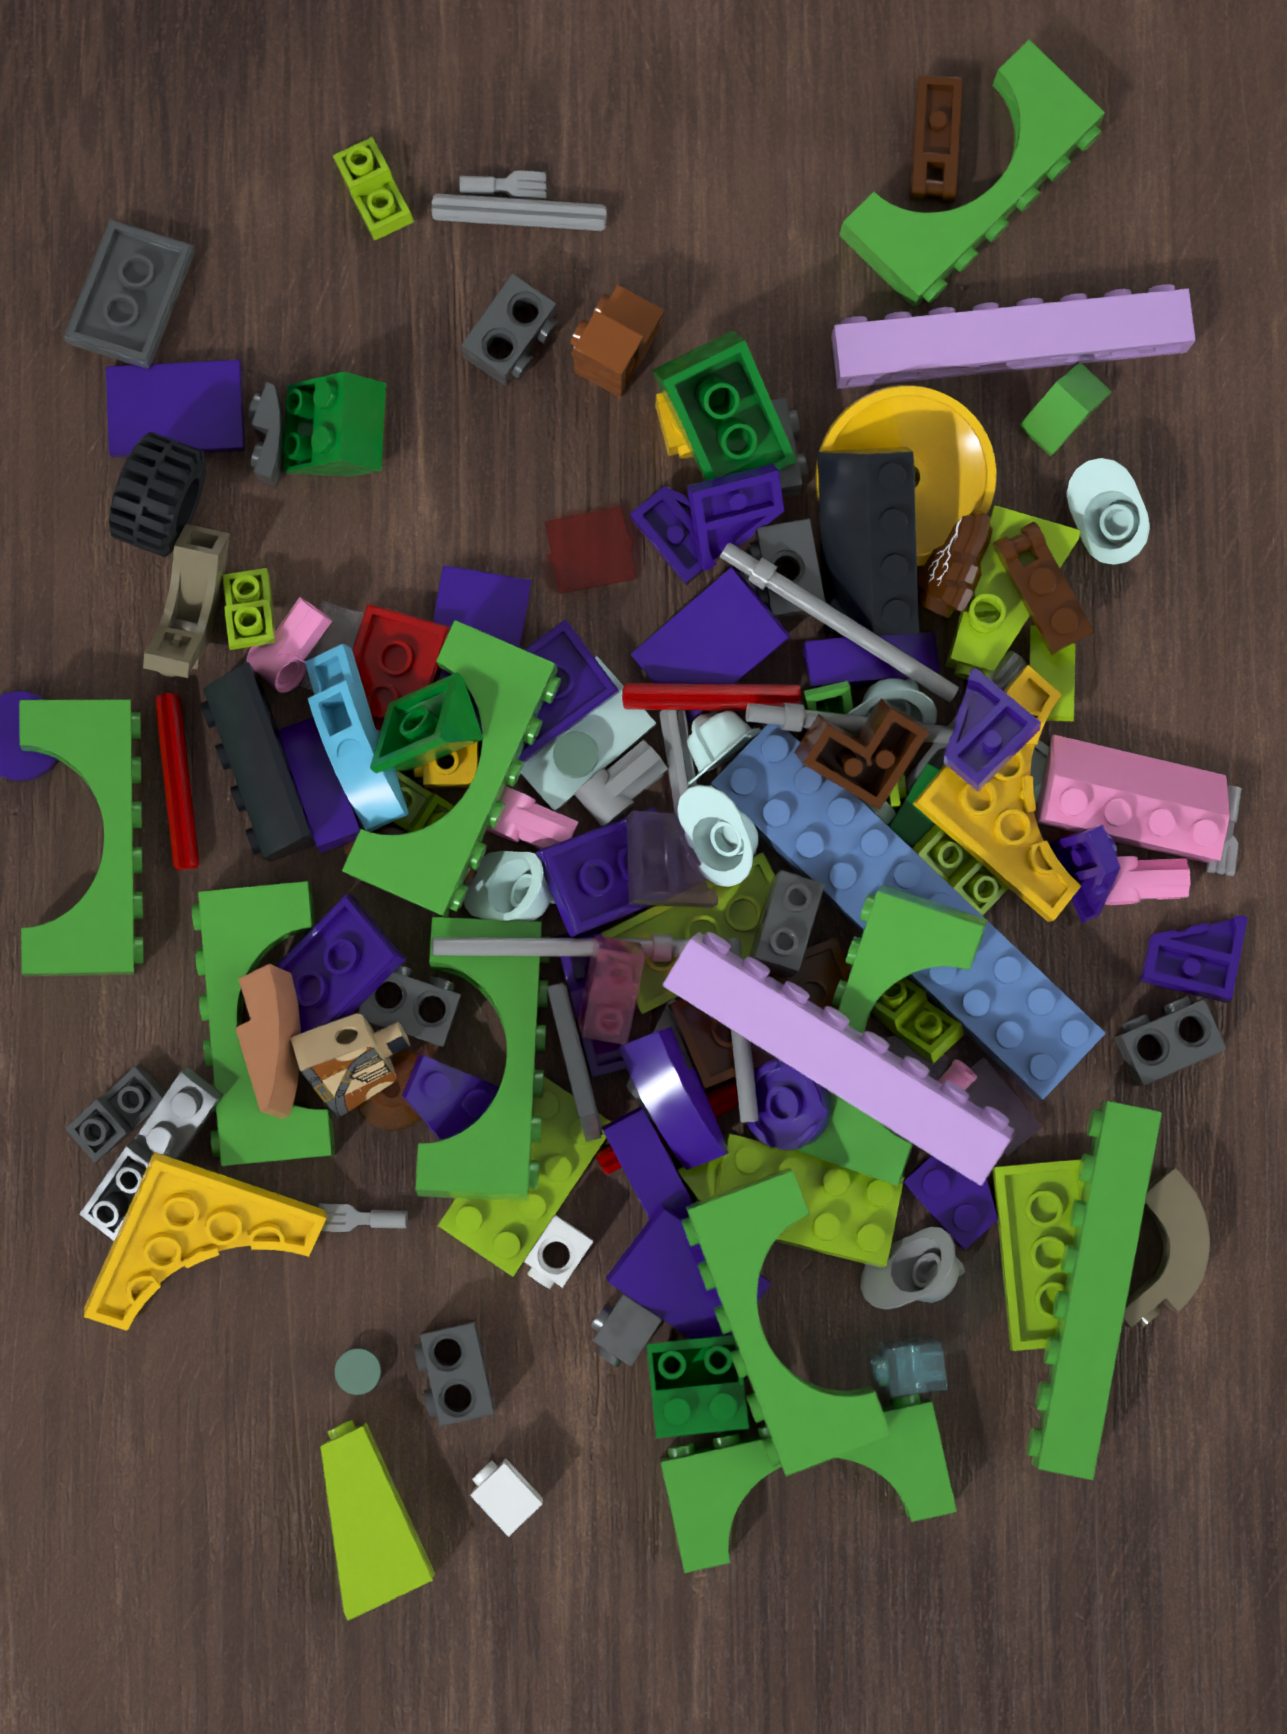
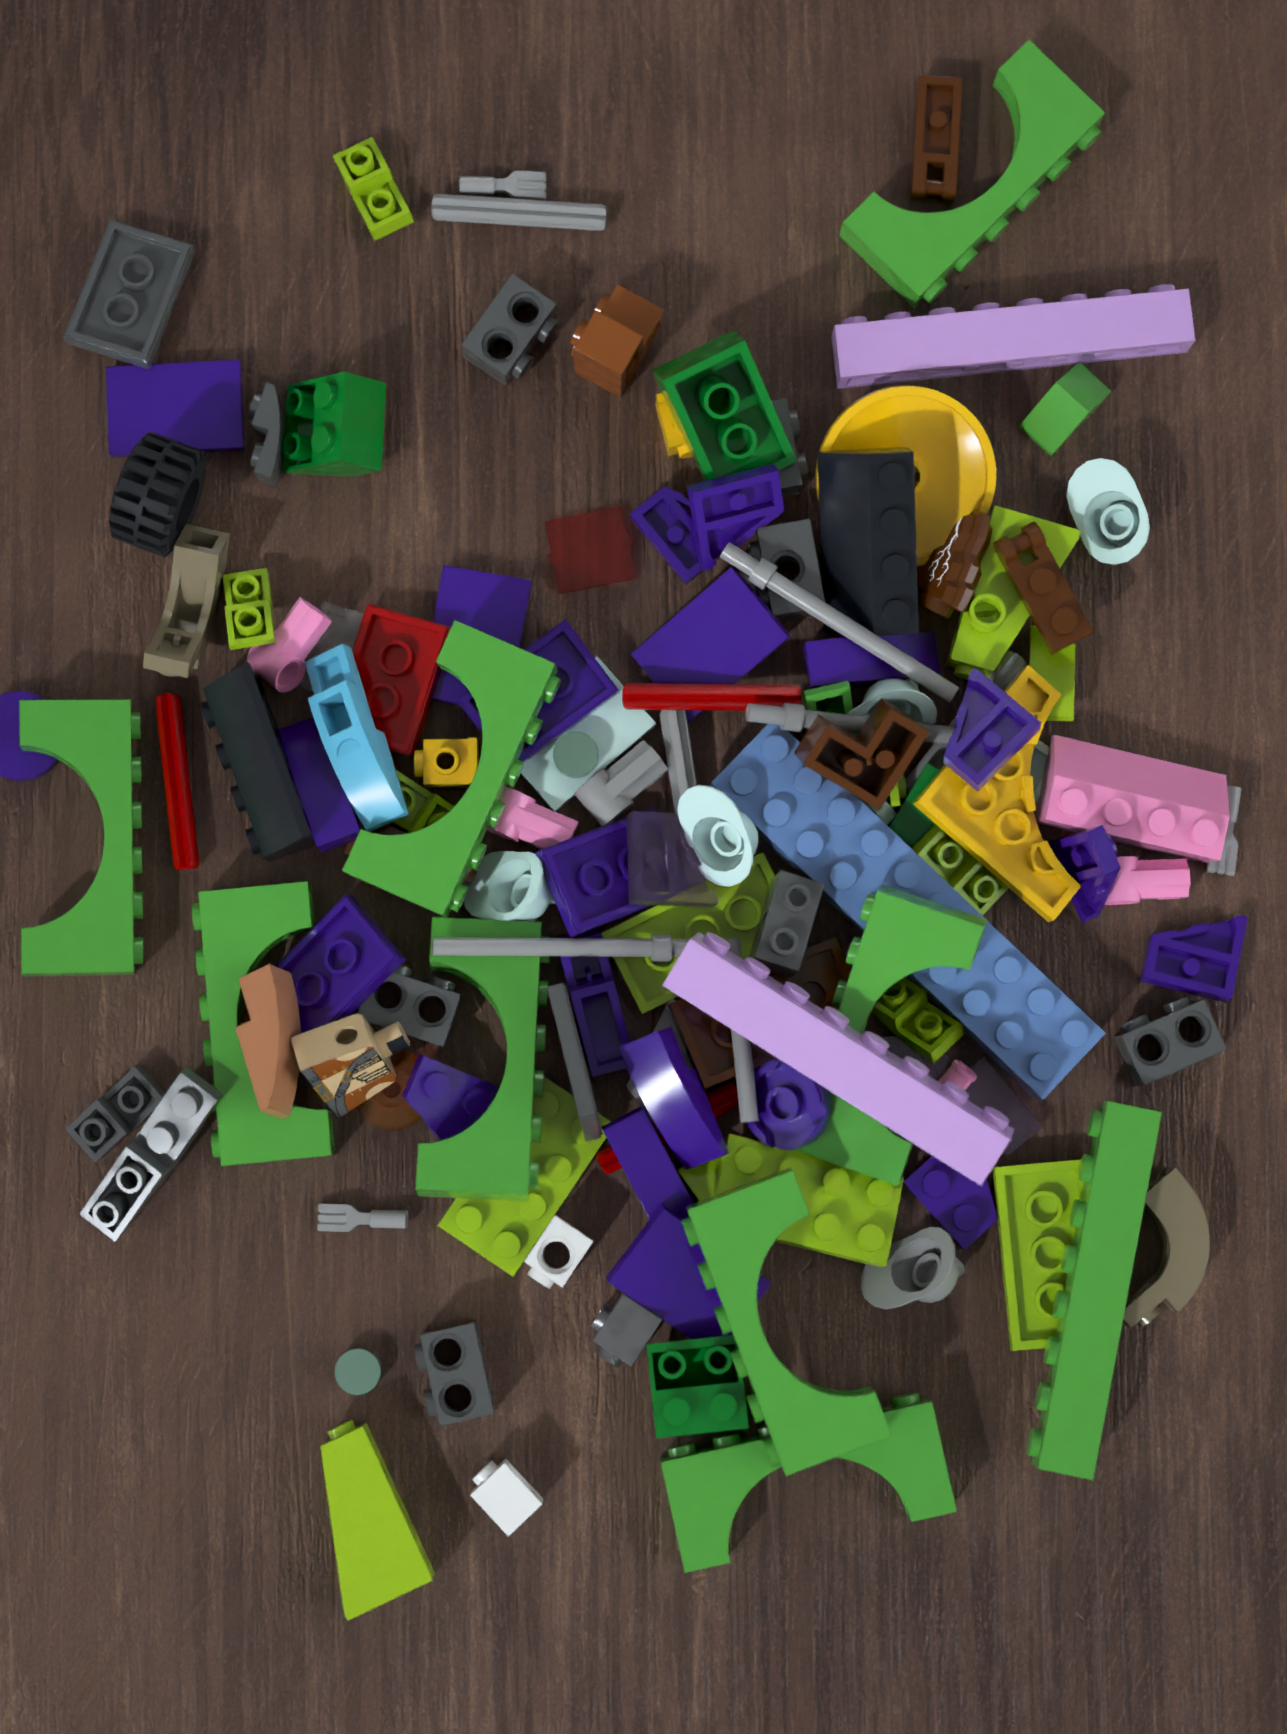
(186, 1218): yellow plate -> none
(426, 726): green slope -> none
(611, 990): clear pink brick -> none
(718, 739): light aqua piece -> none
(910, 1366): clear light blue brick -> none

